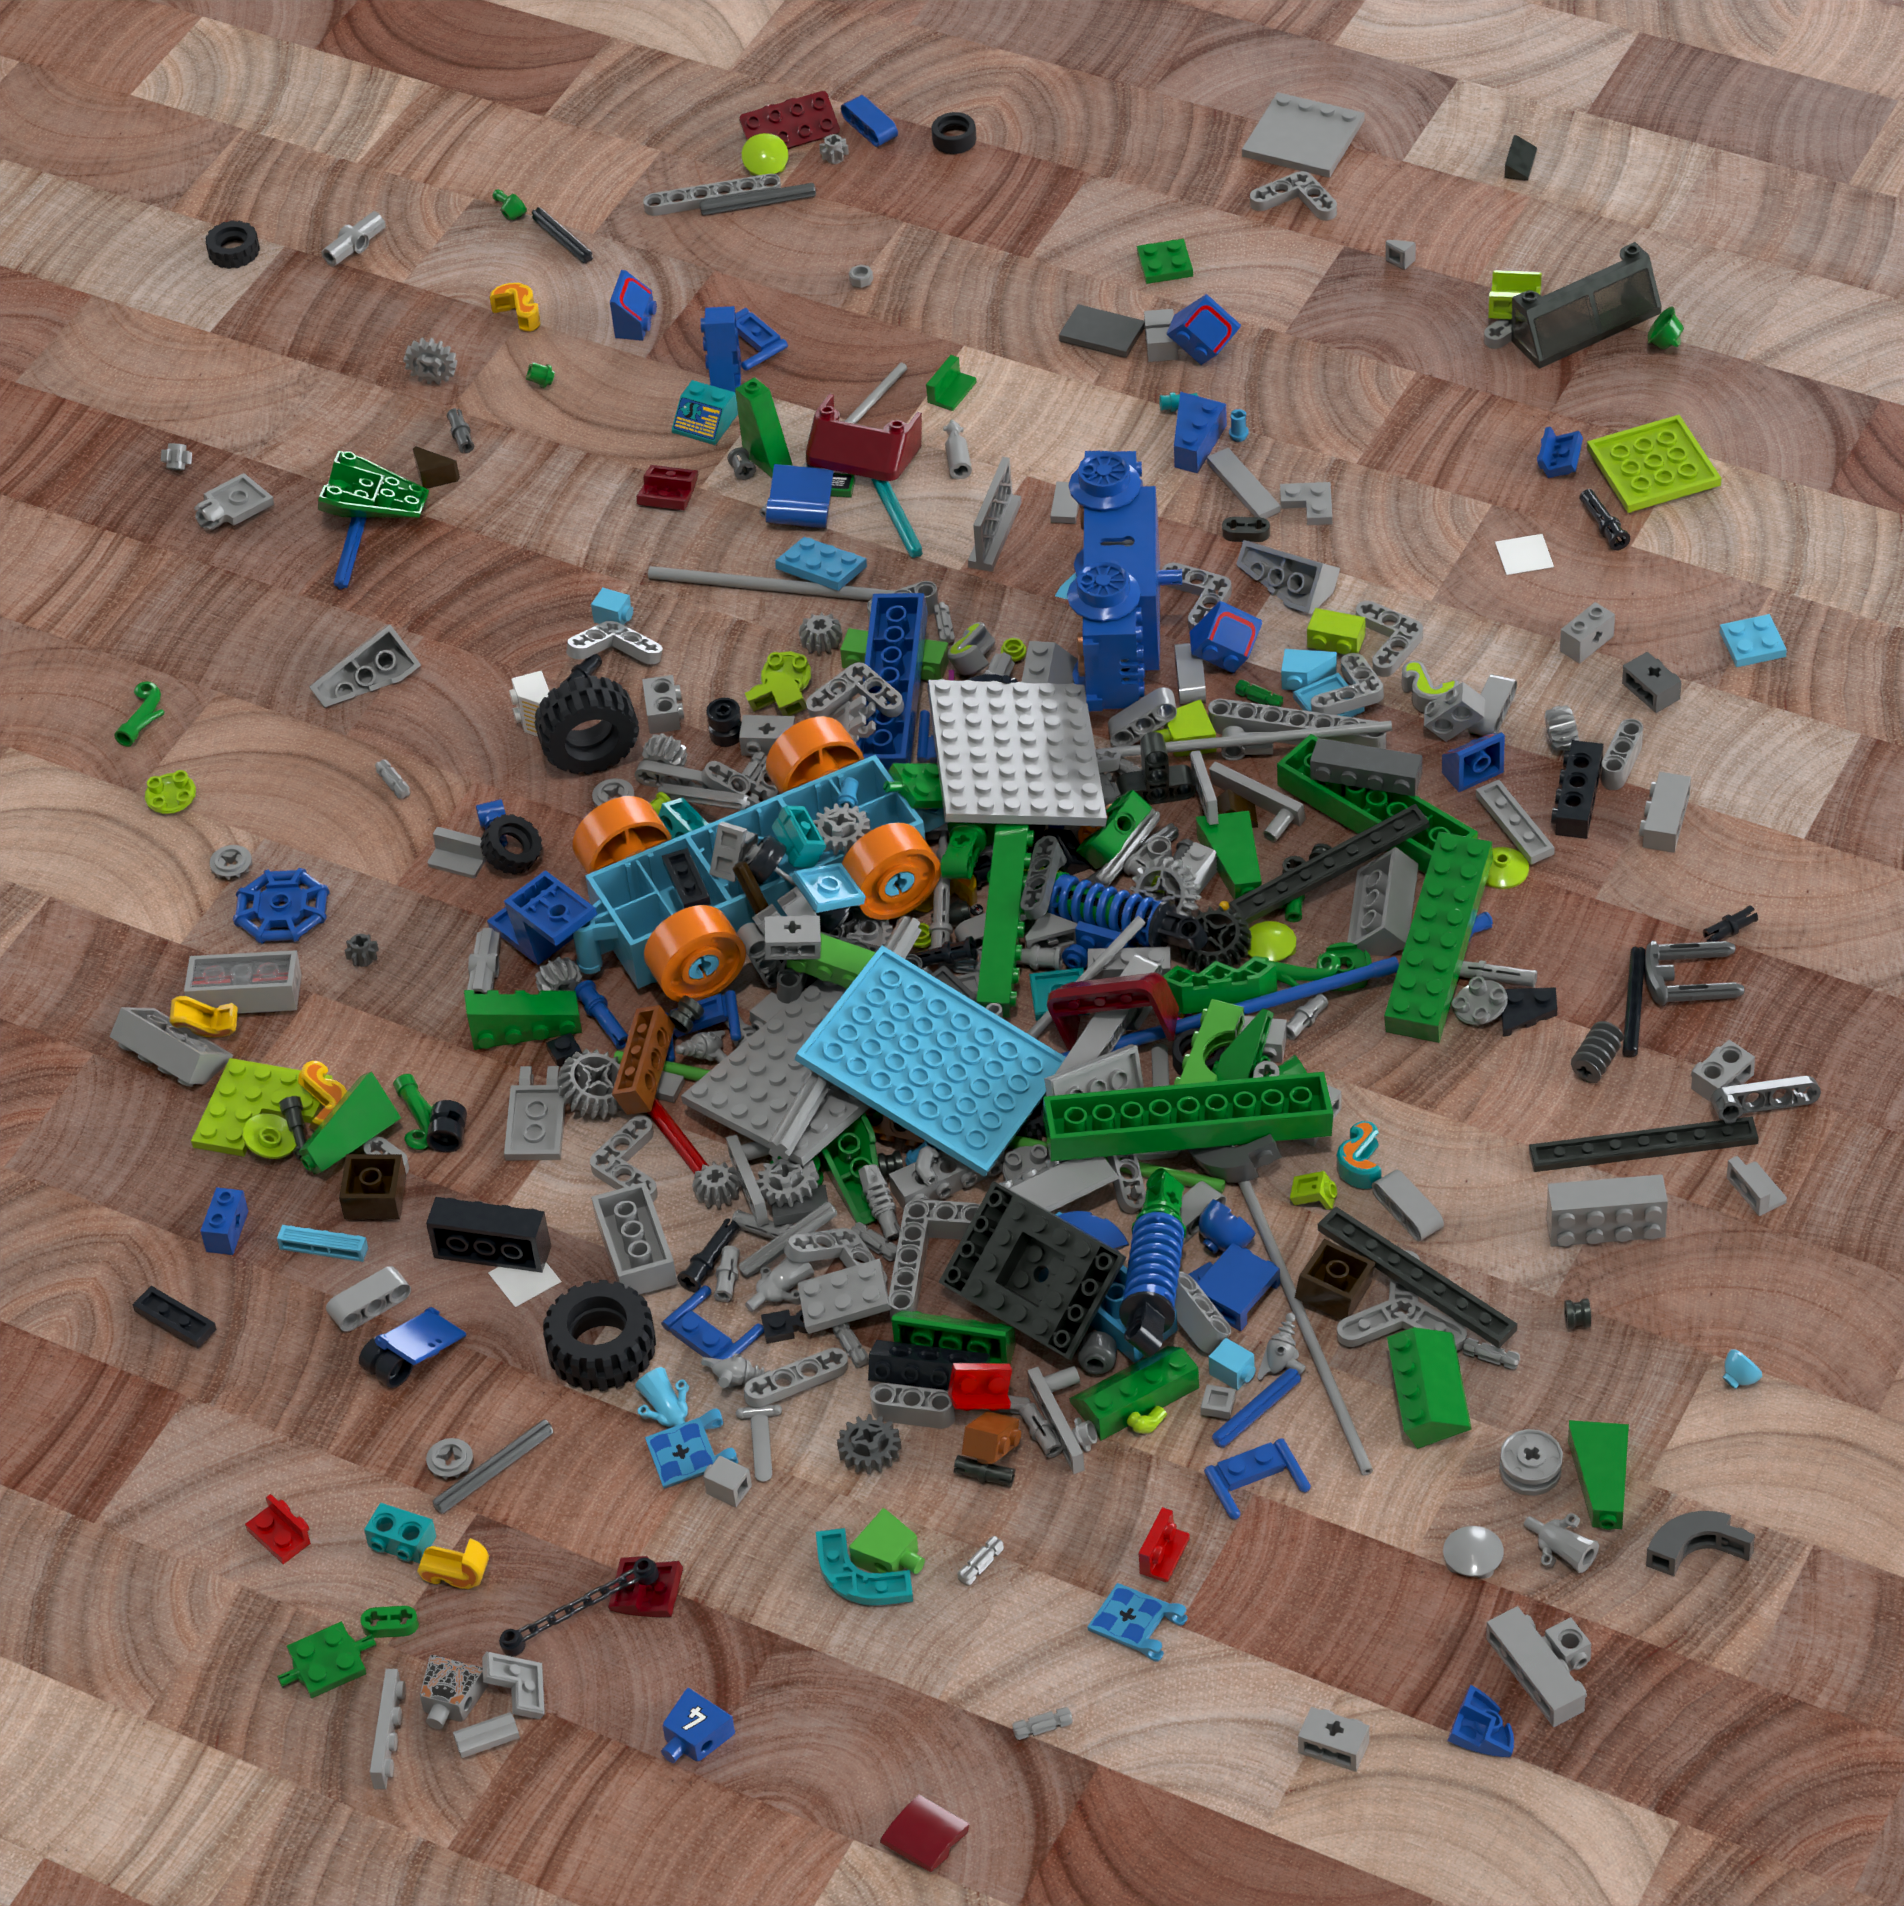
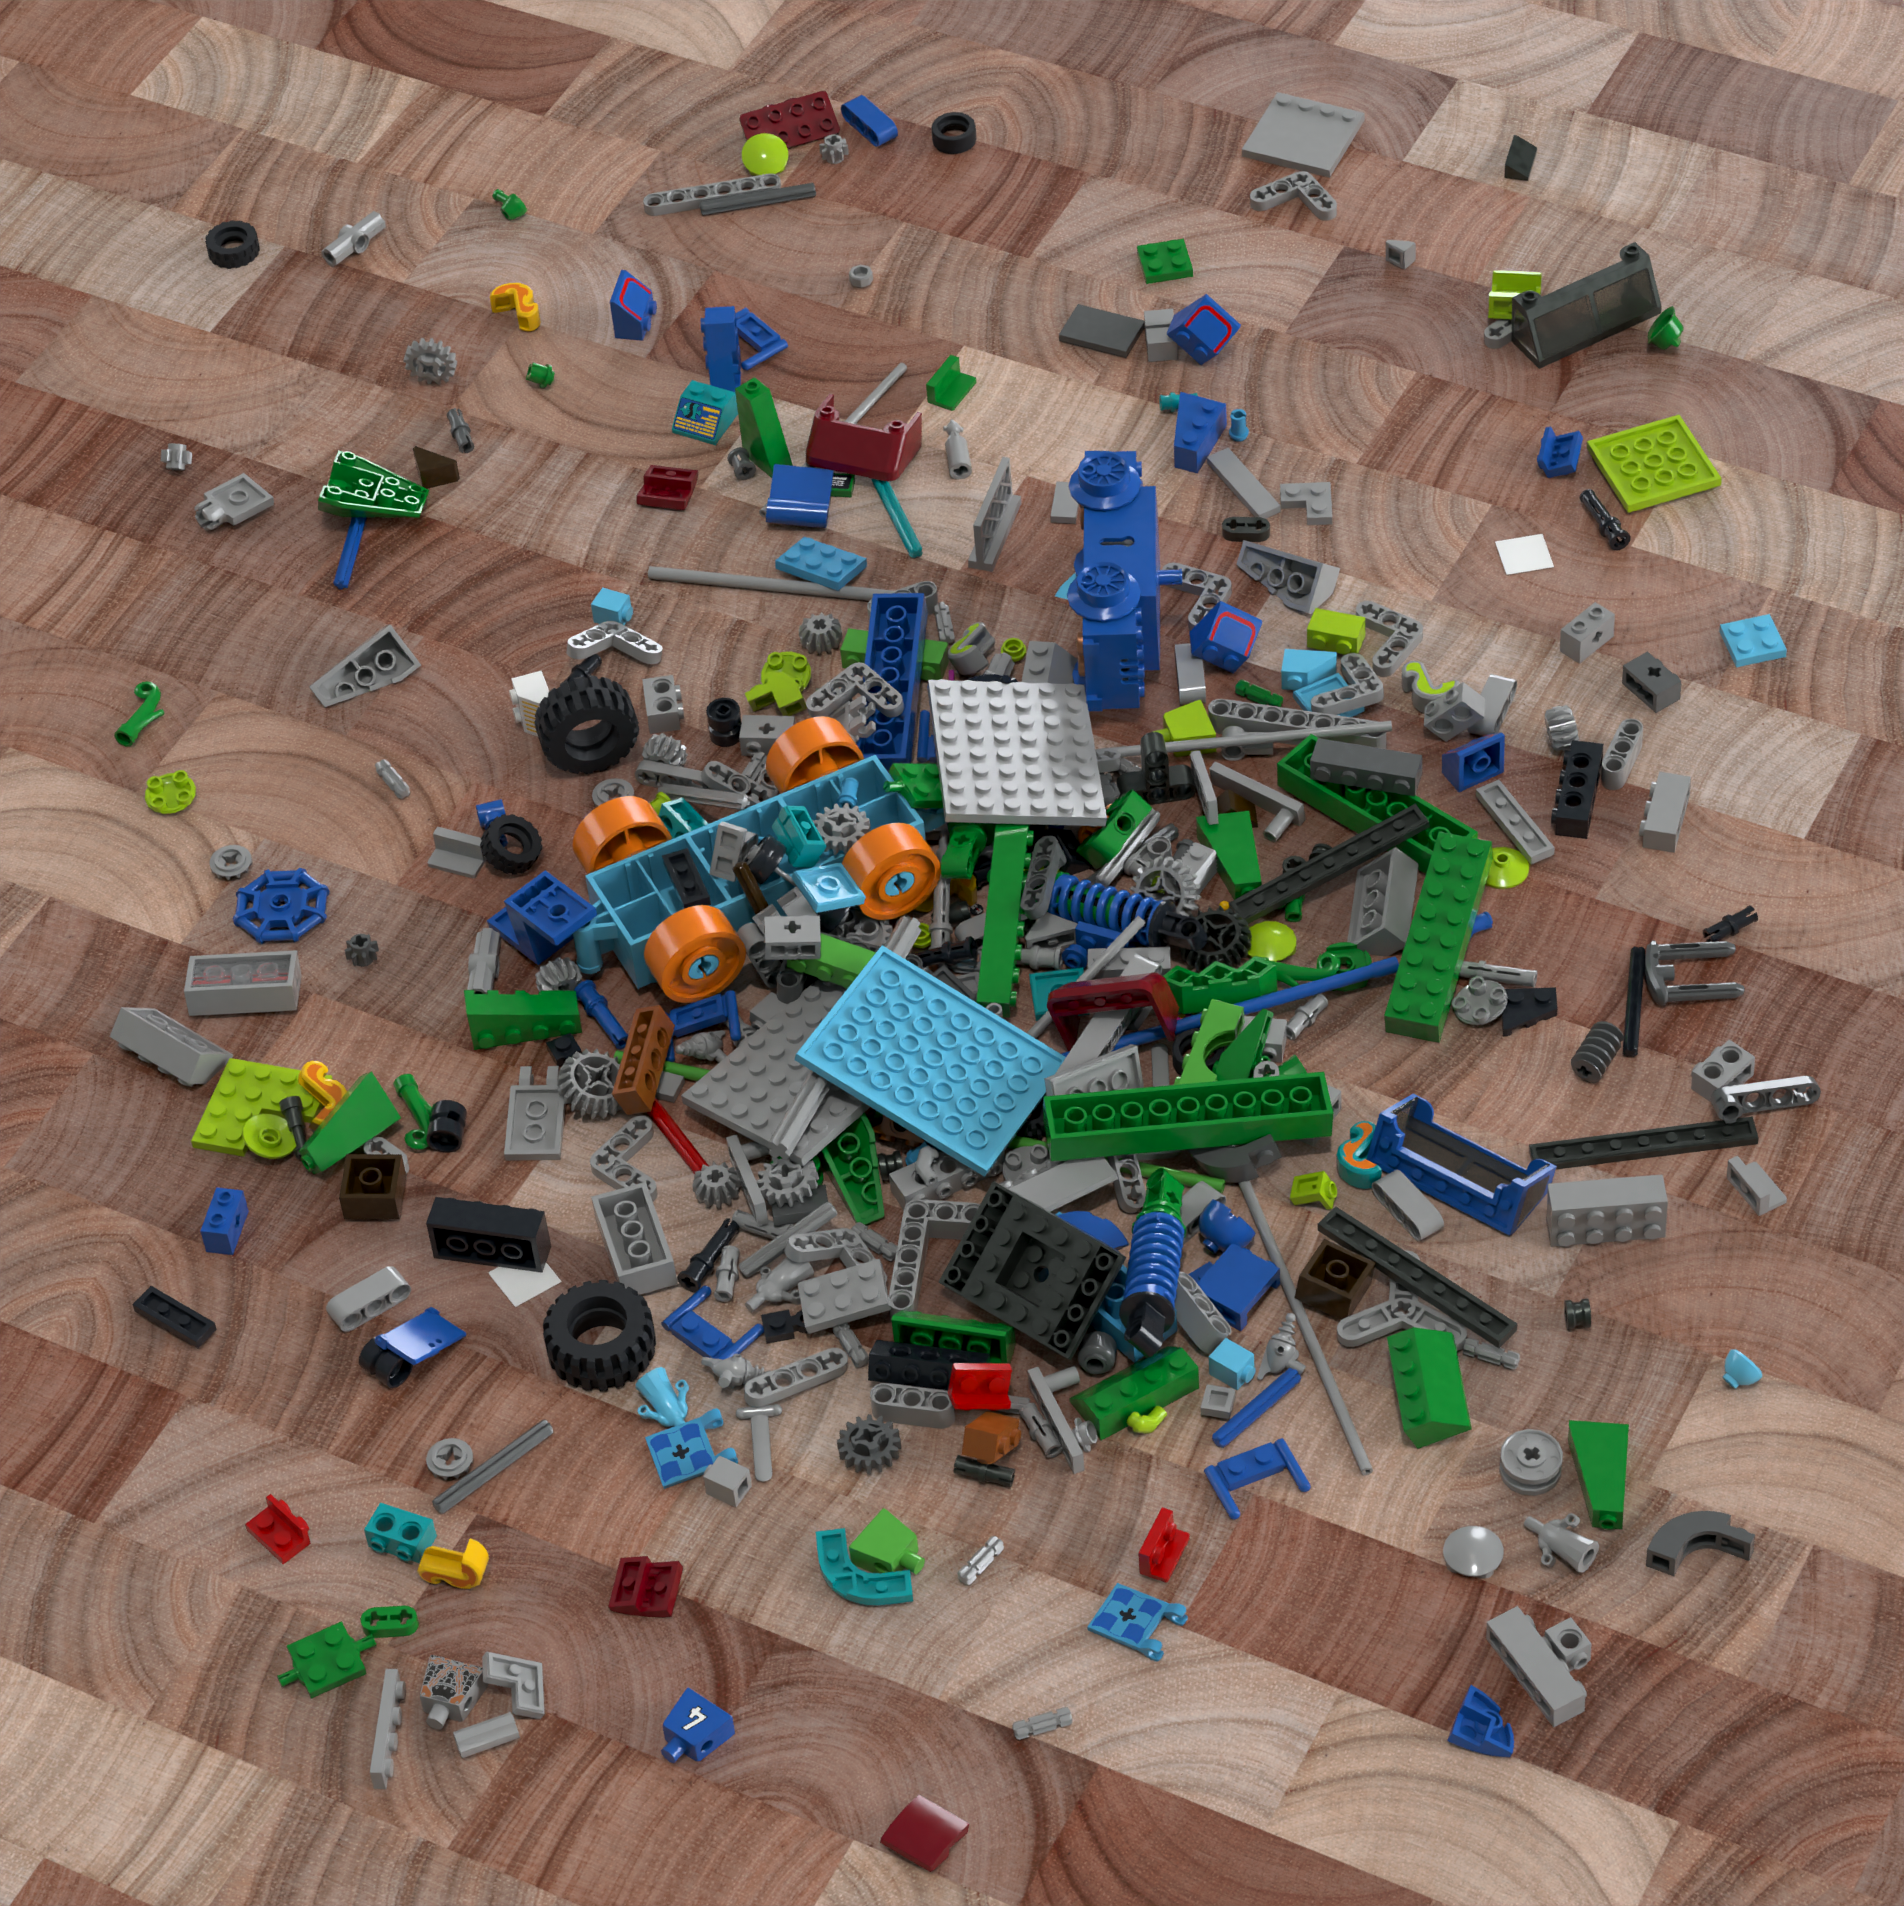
(202, 1018): yellow animal -> none
(322, 1243): medium azure piece -> none
(562, 235): black axle -> none
(644, 1572): black piece -> none
(686, 1013): pearl dark grey wheel -> none
(880, 1200): light grey hinge -> none
(1142, 717): light grey beam -> none
(1333, 1738): light grey brick -> none
(1456, 1167): none -> blue windscreen

